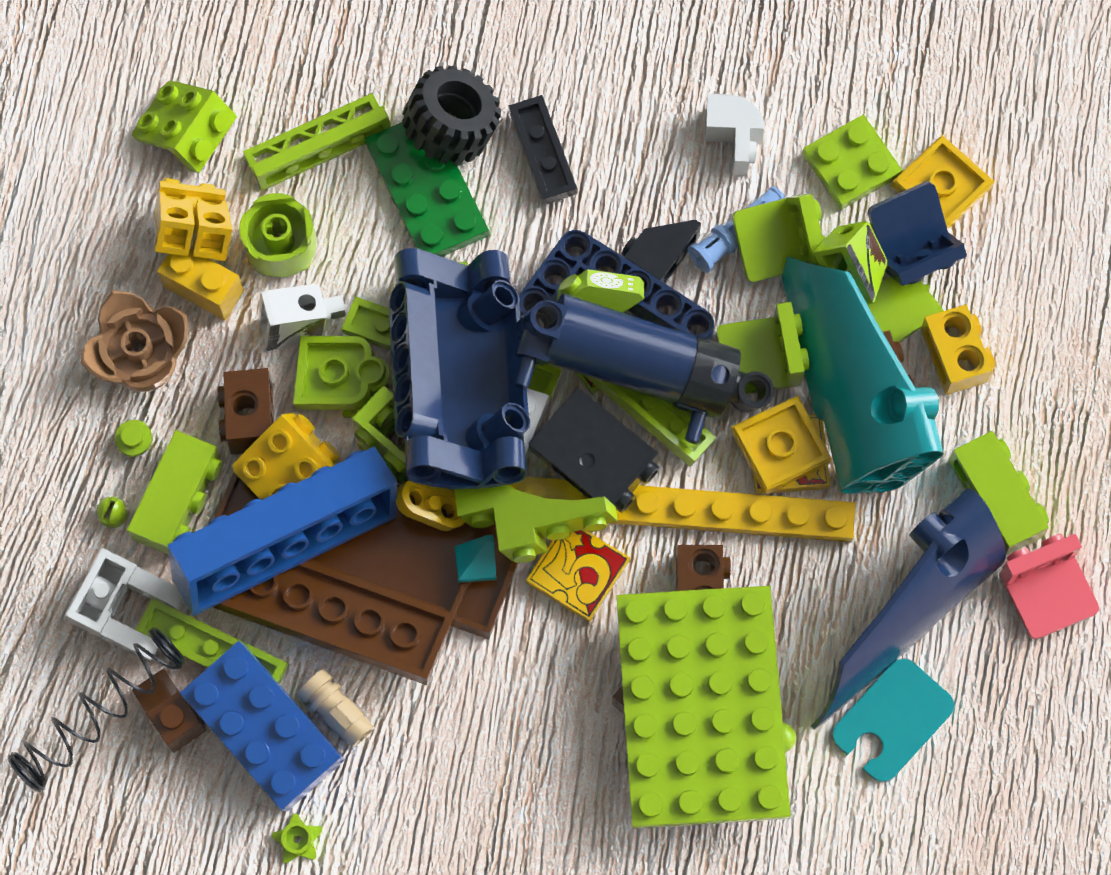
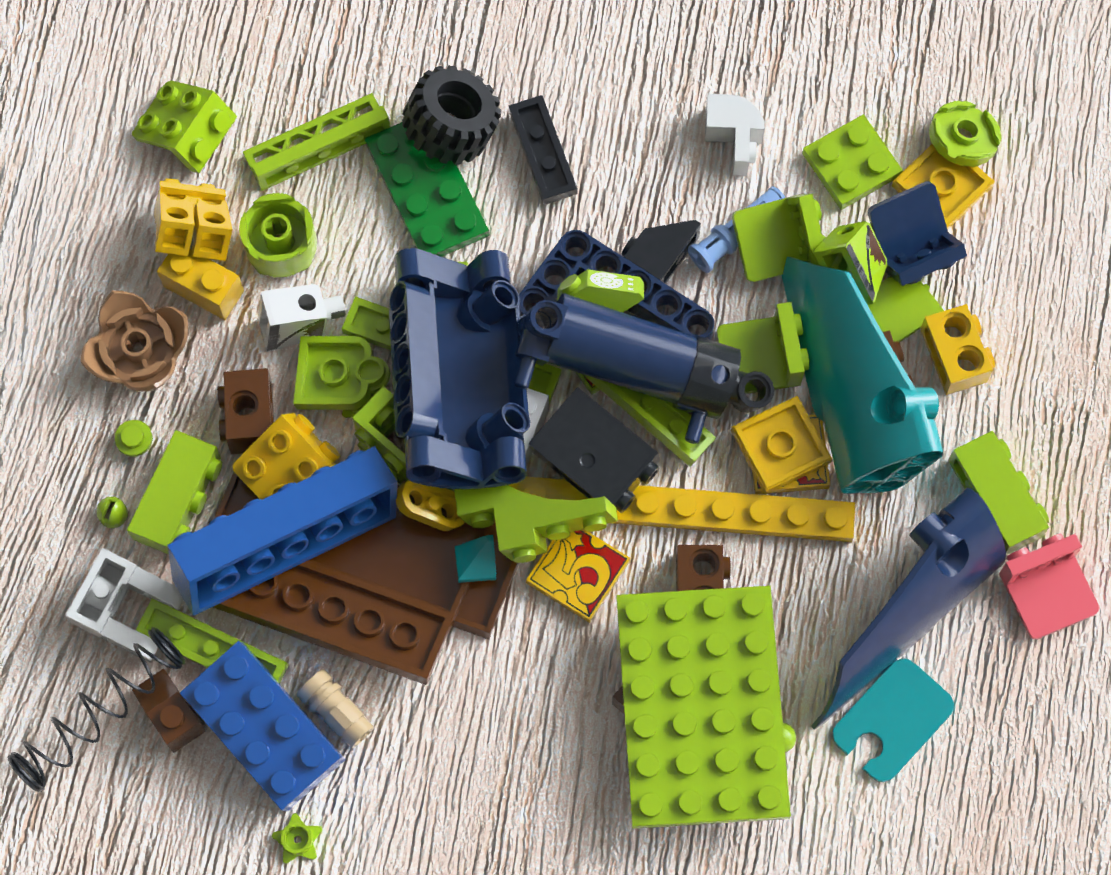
(956, 147): none -> lime tile

